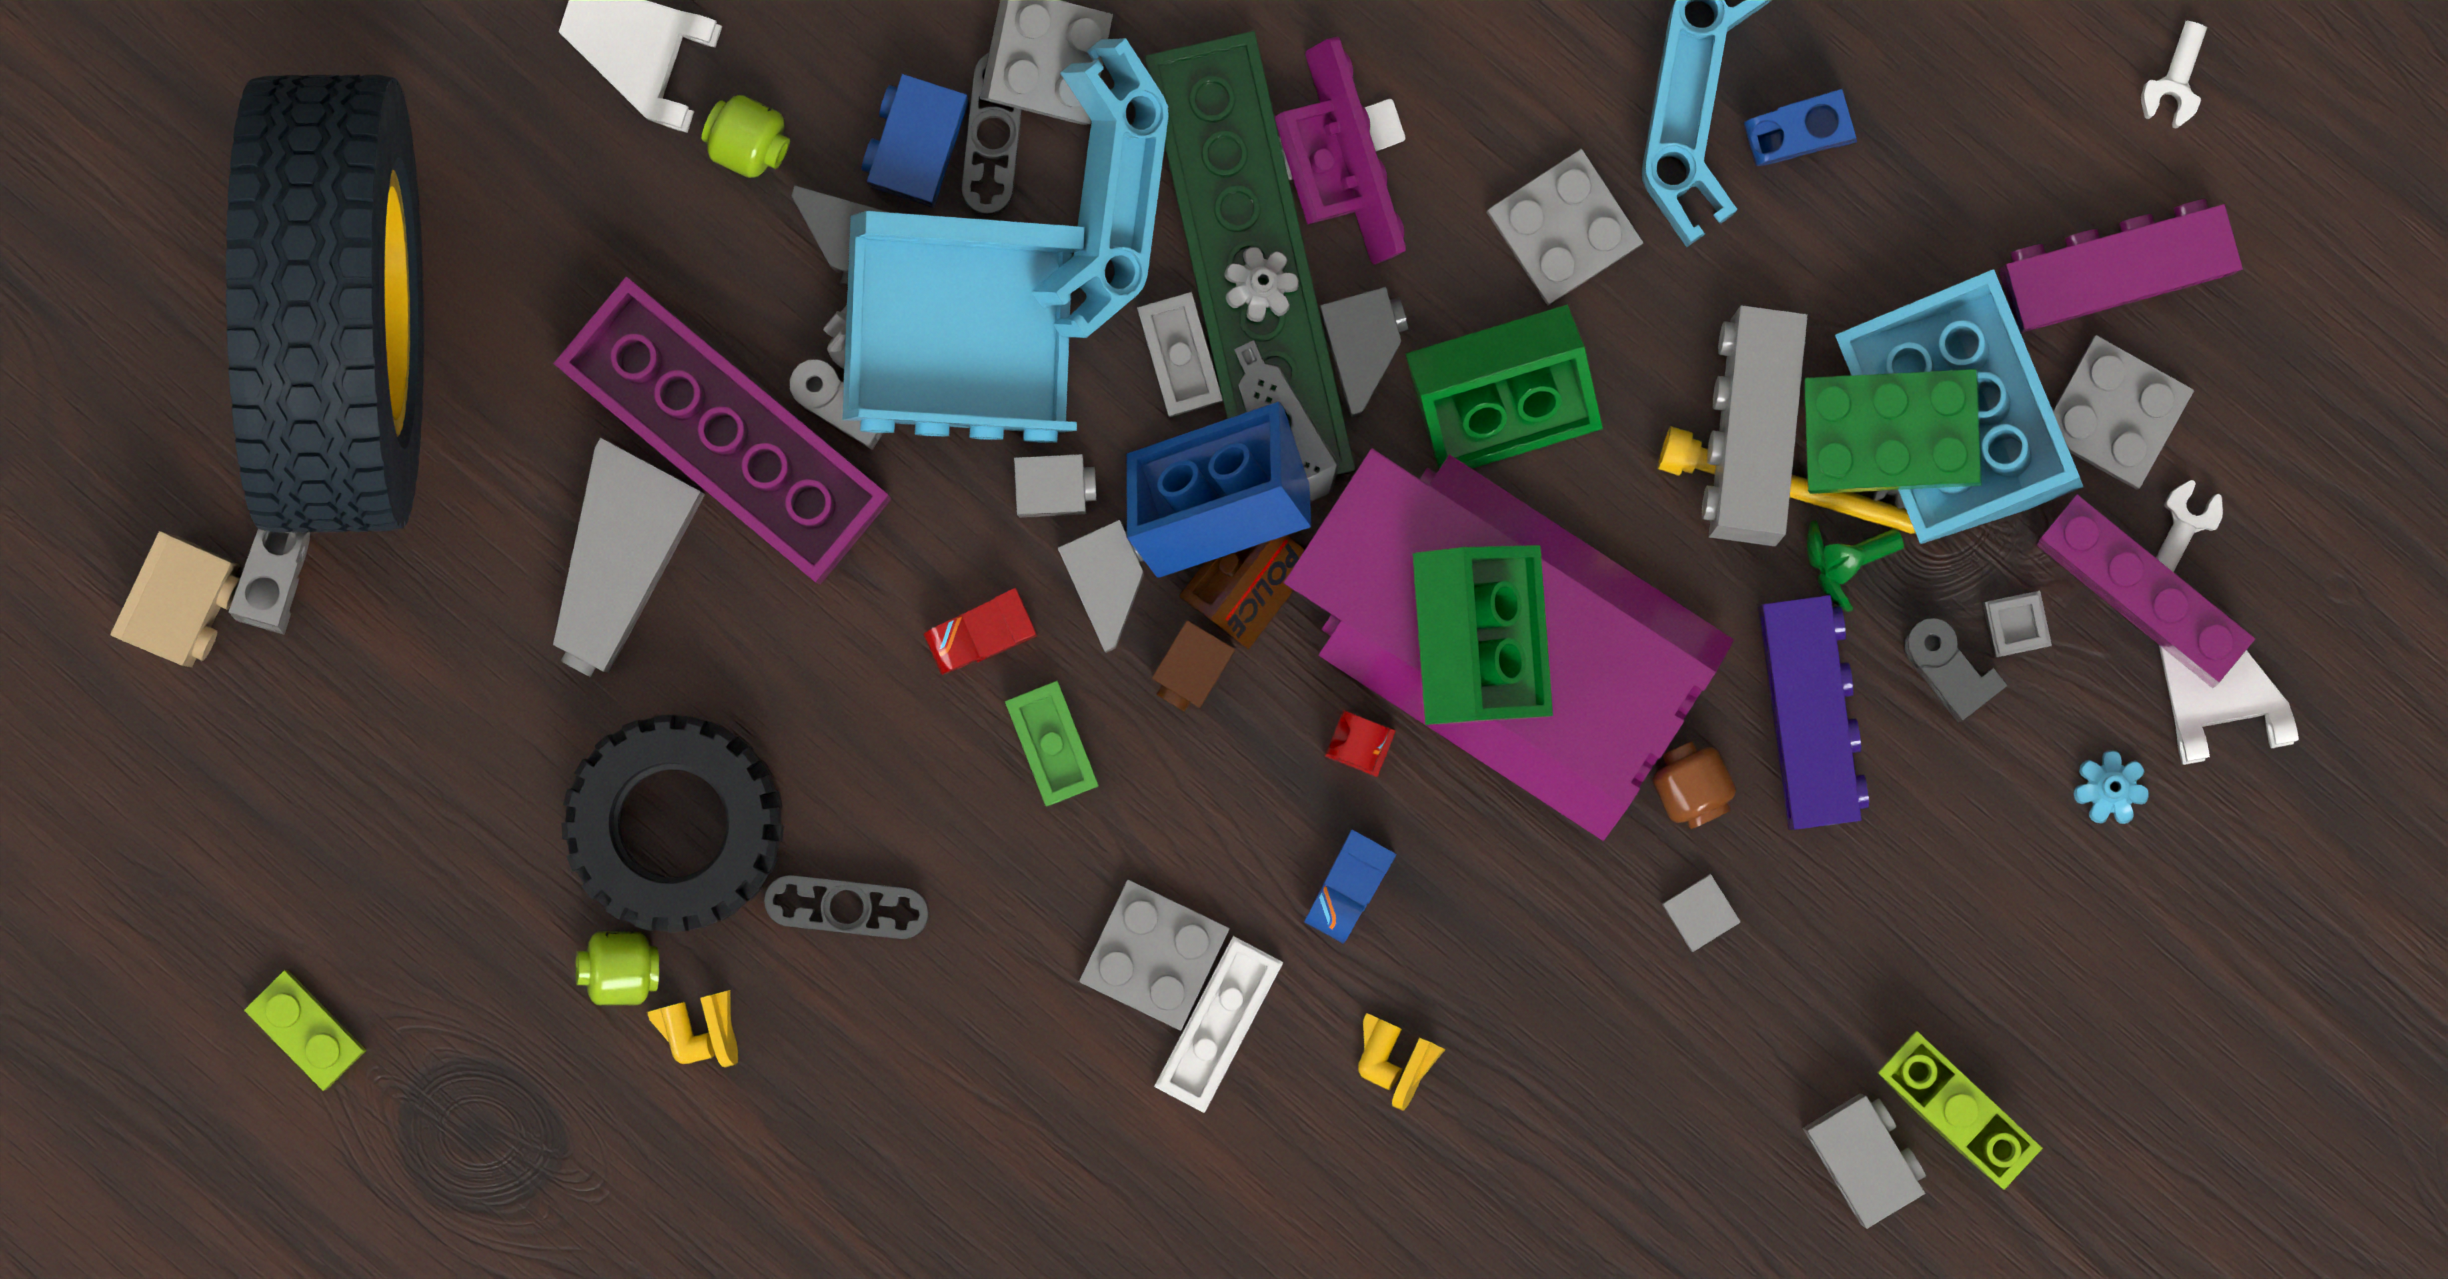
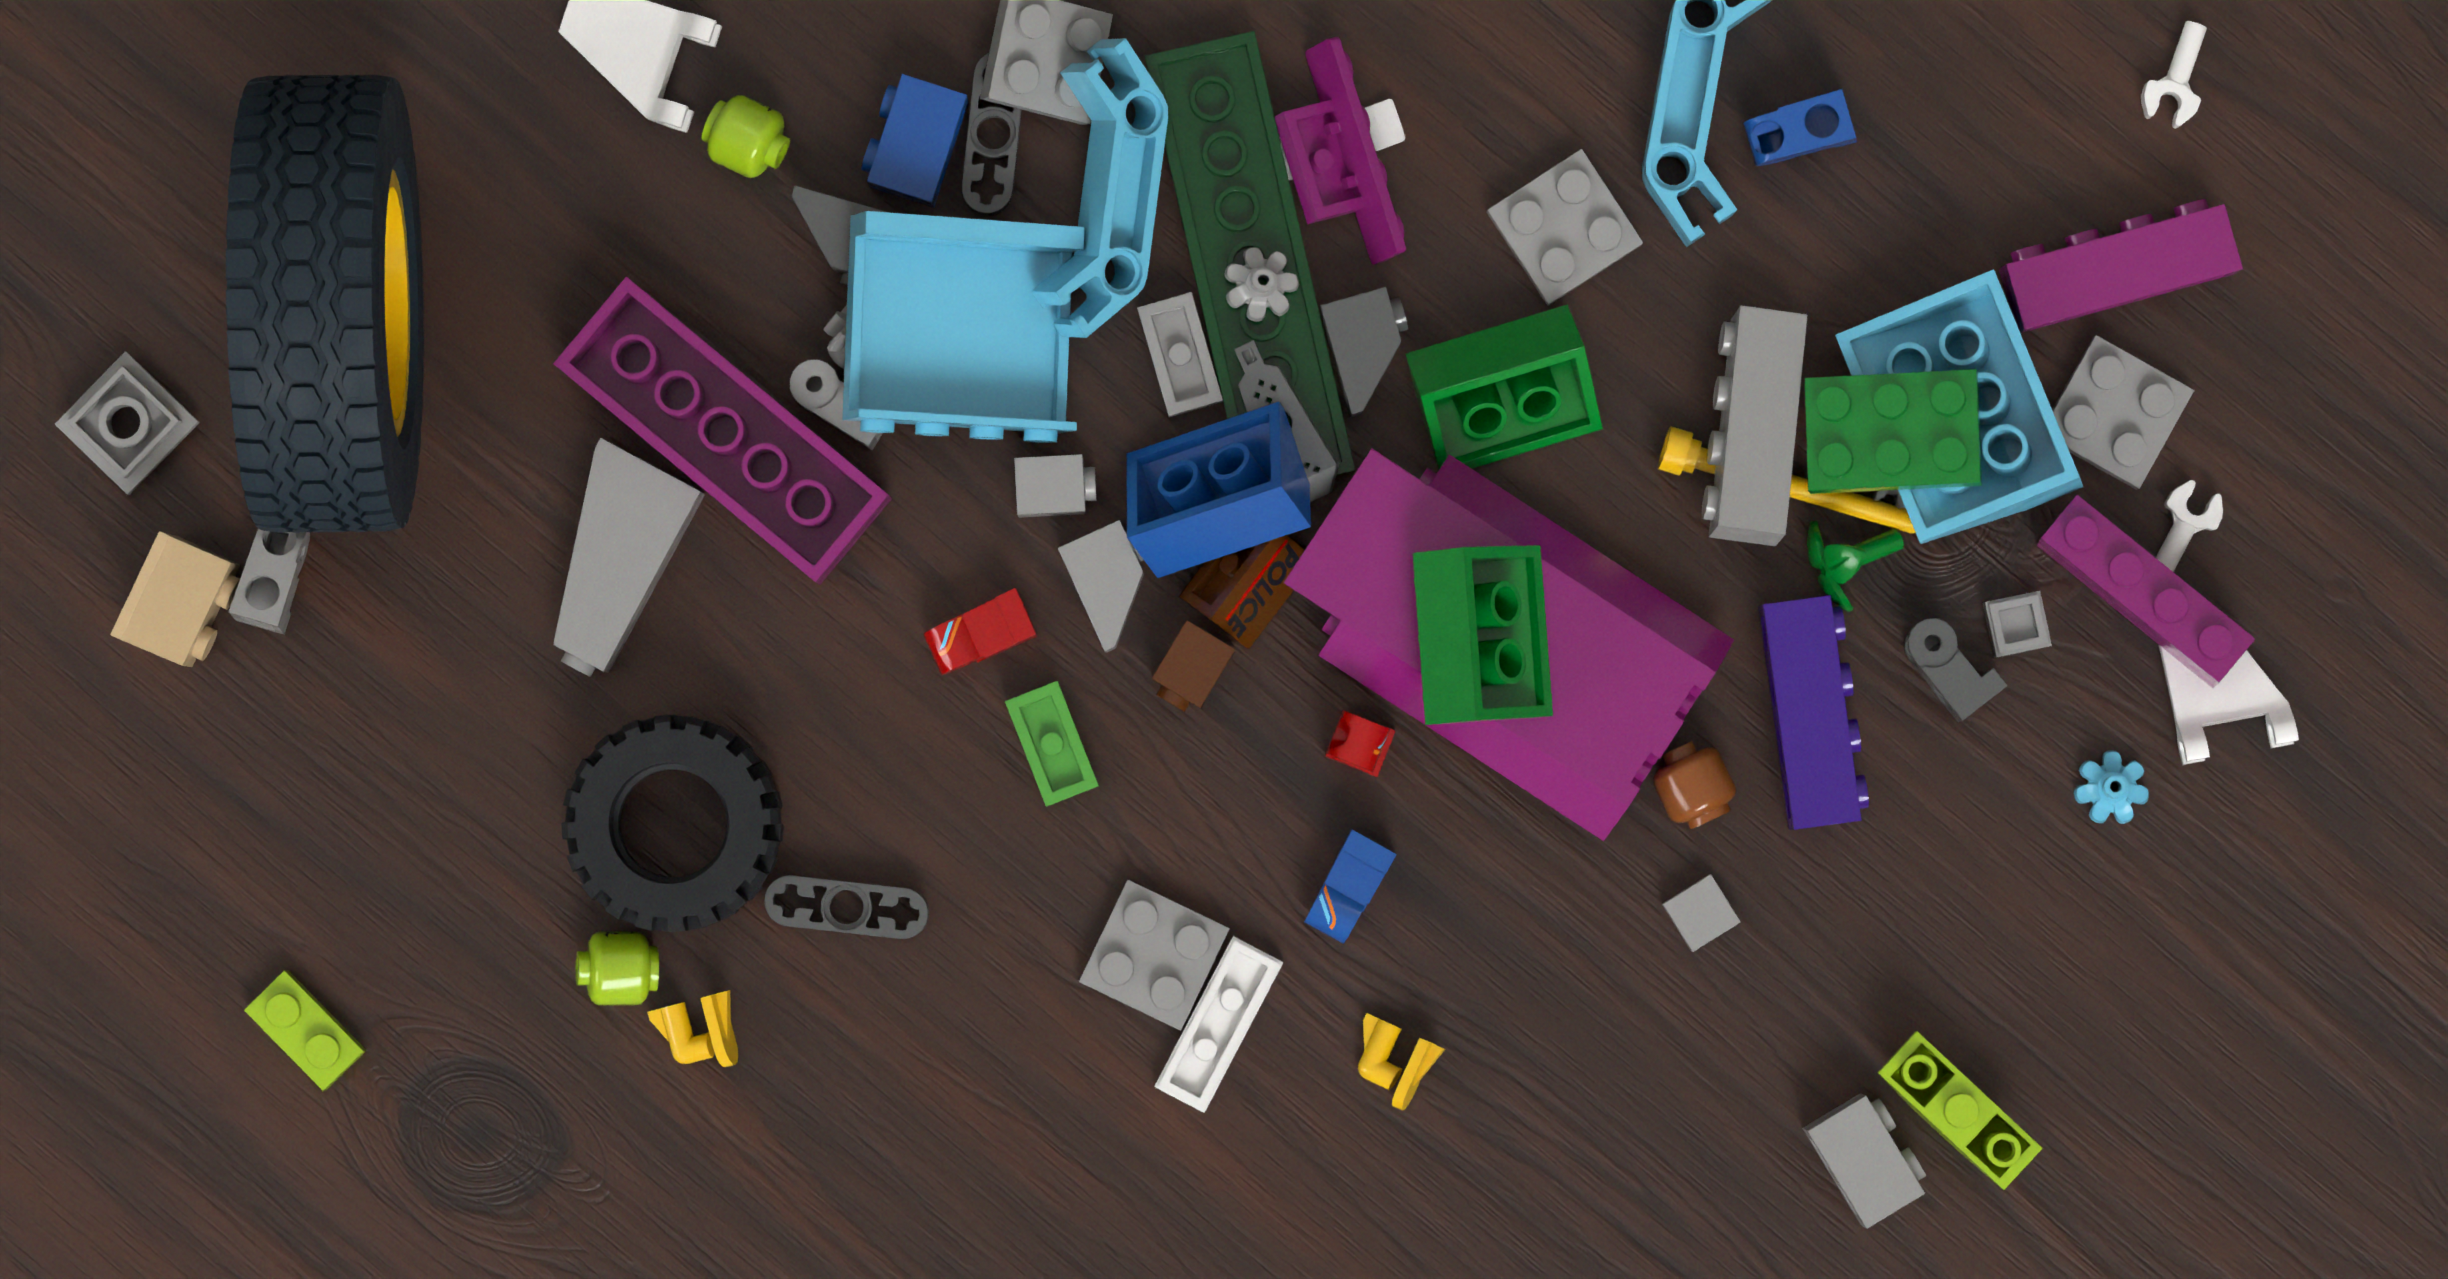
(161, 428): none -> light grey piece

